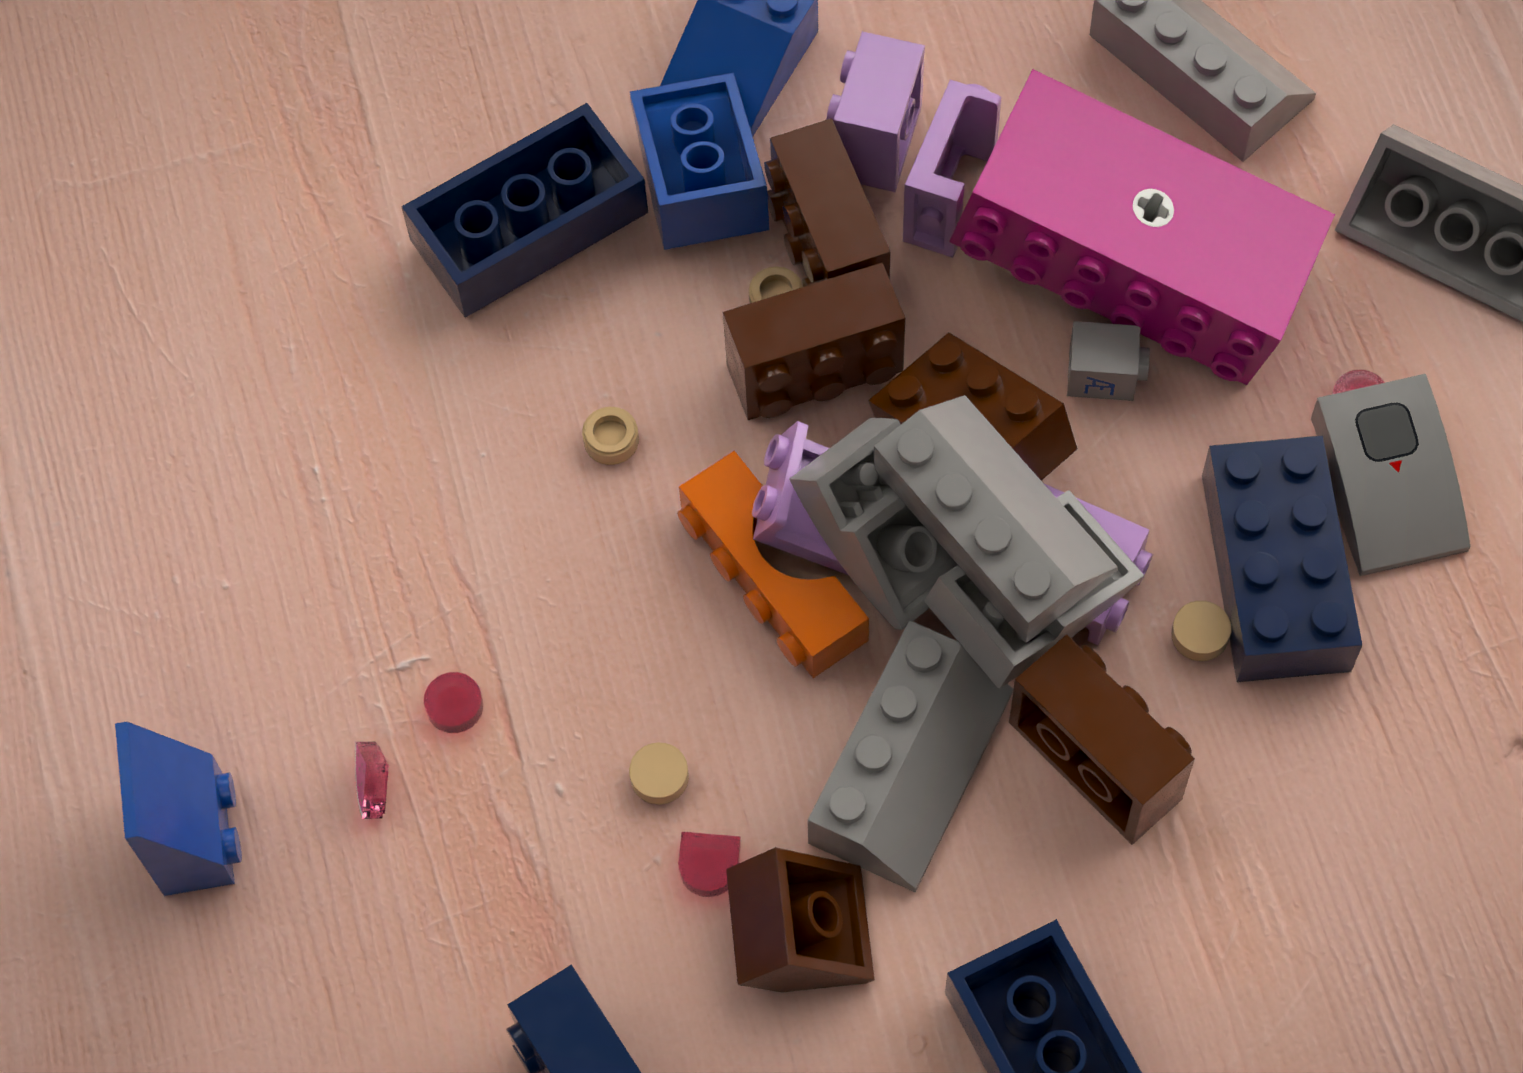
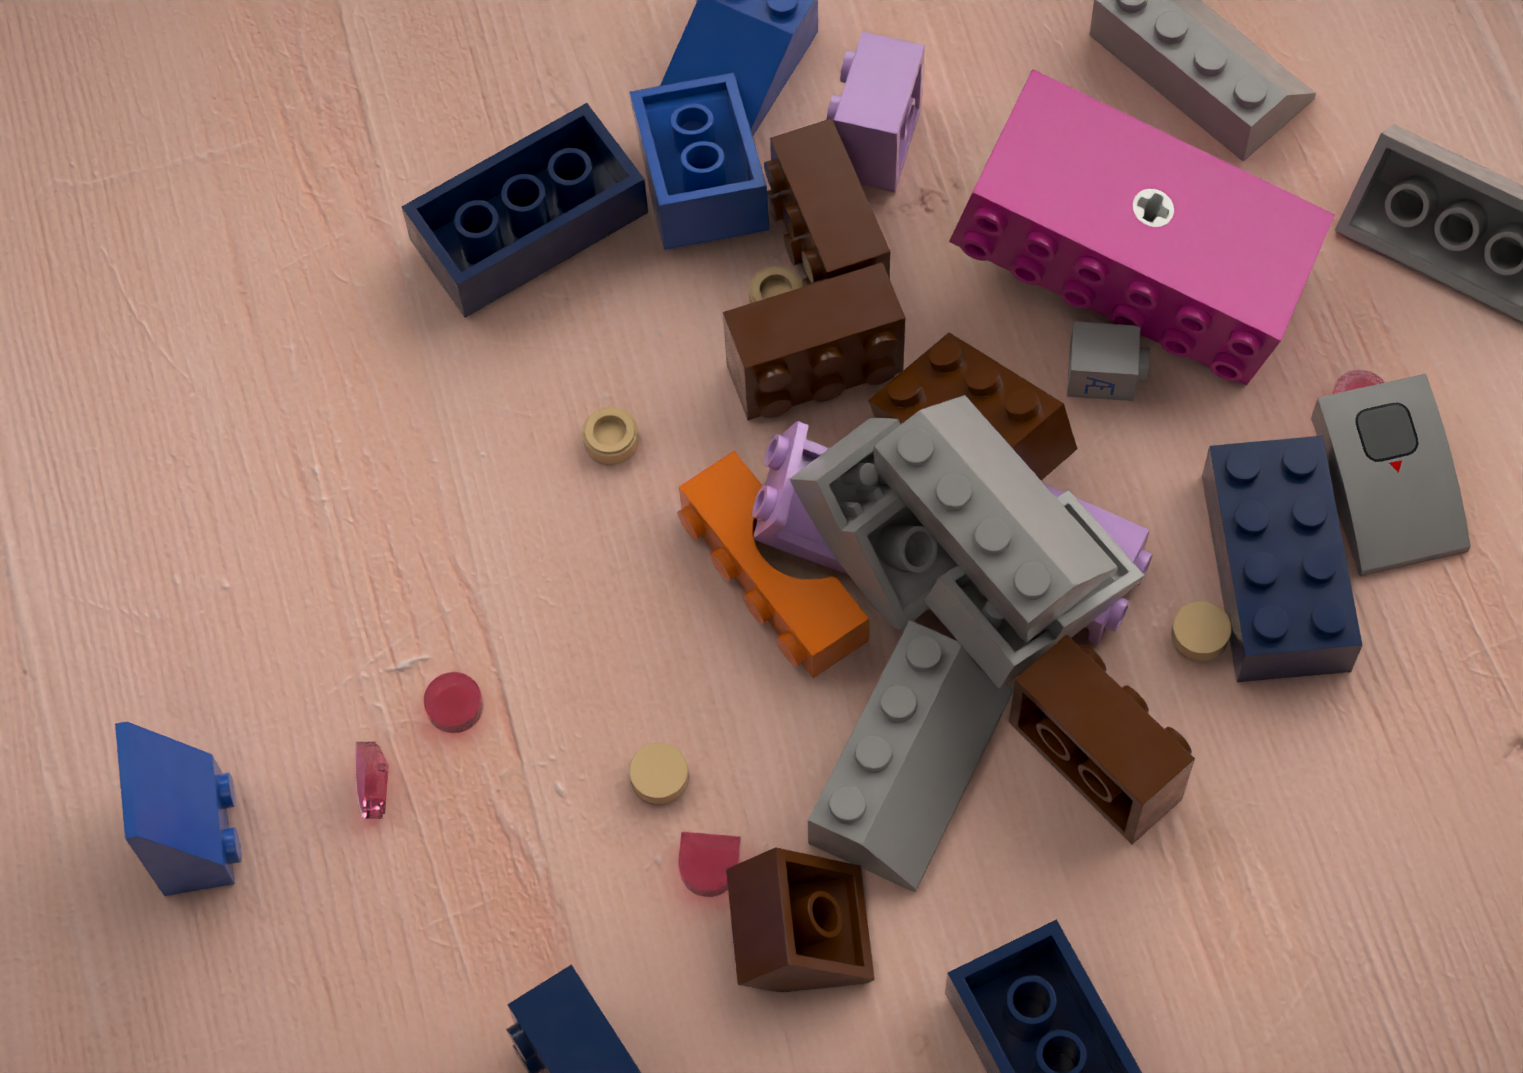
(933, 201): lavender panel -> none

